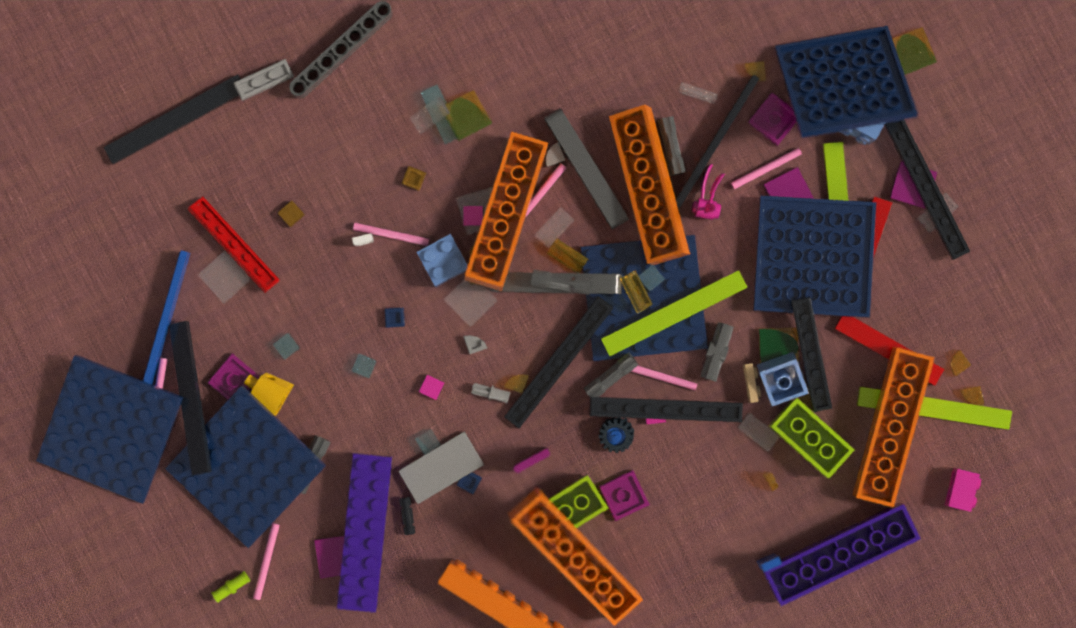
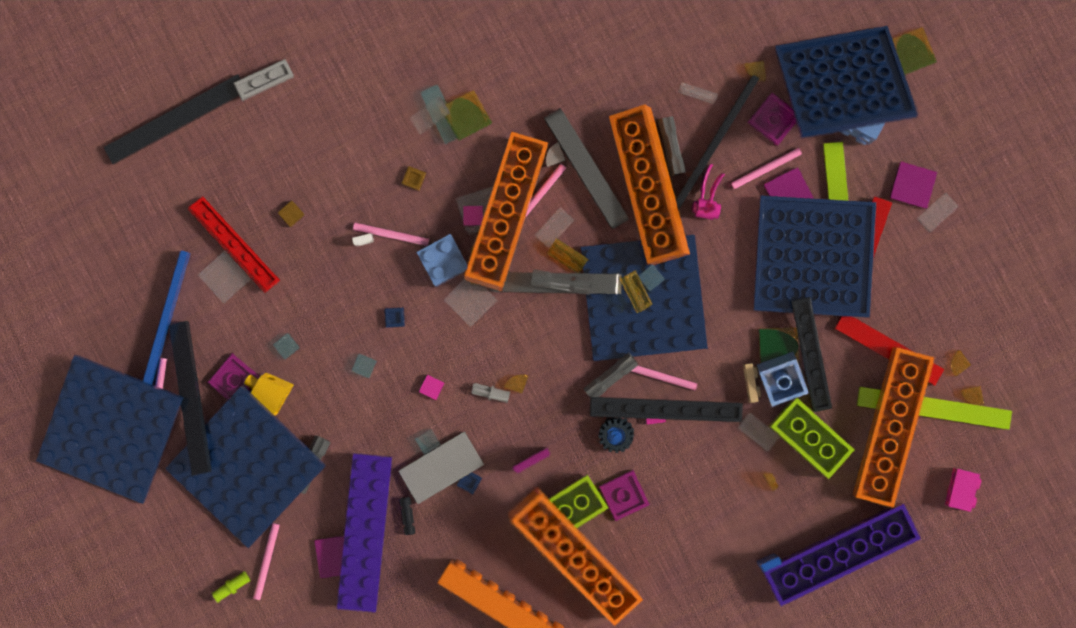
(343, 40): dark grey beam -> none
(474, 344): light grey tile -> none
(559, 362): black tile -> none
(674, 313): lime tile -> none
(716, 351): dark grey piece -> none
(927, 189): black tile -> none

